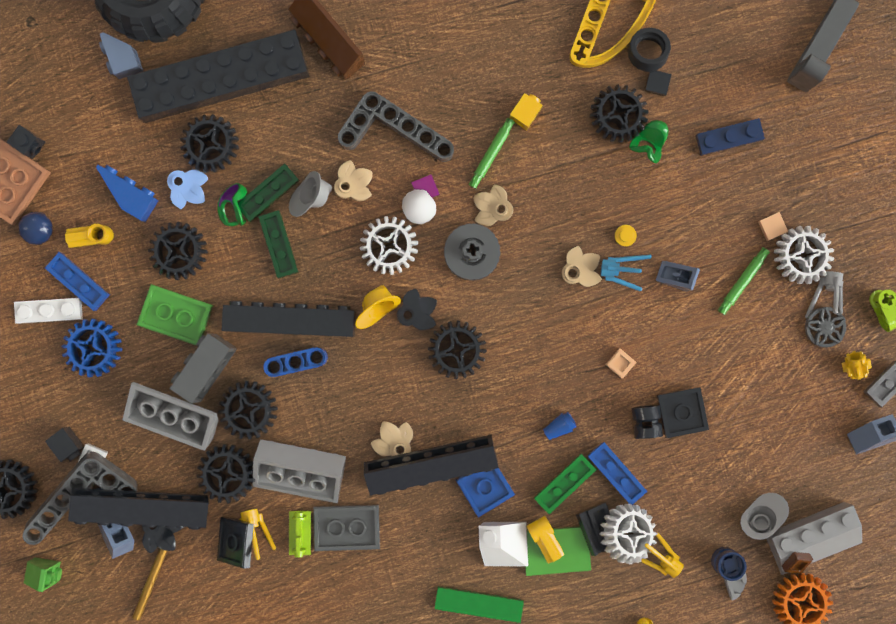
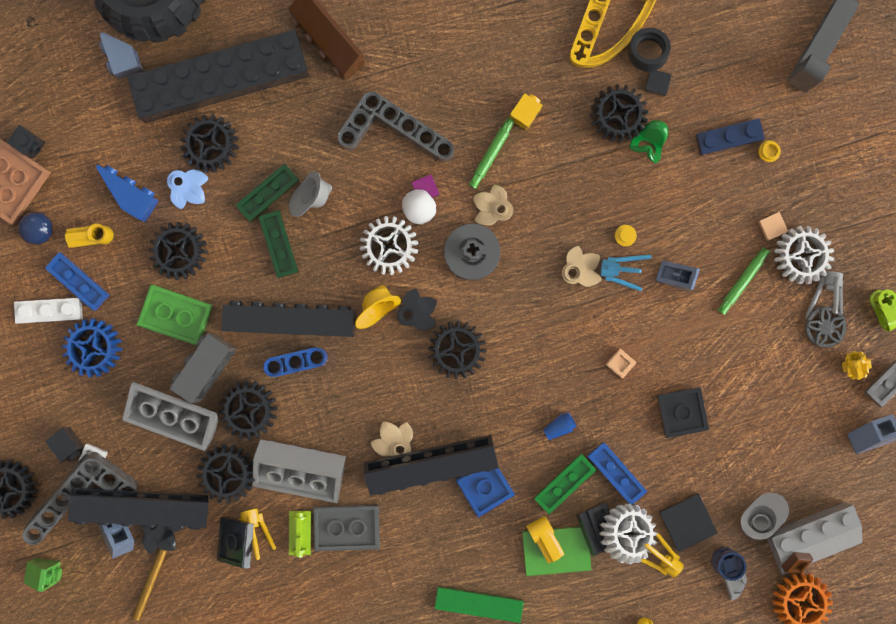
(232, 194): green piece -> none
(356, 181): tan plate -> none
(503, 543): white slope -> none
(646, 414): black wheel -> none
(688, 522): none -> black tile
(769, 151): none -> yellow plate

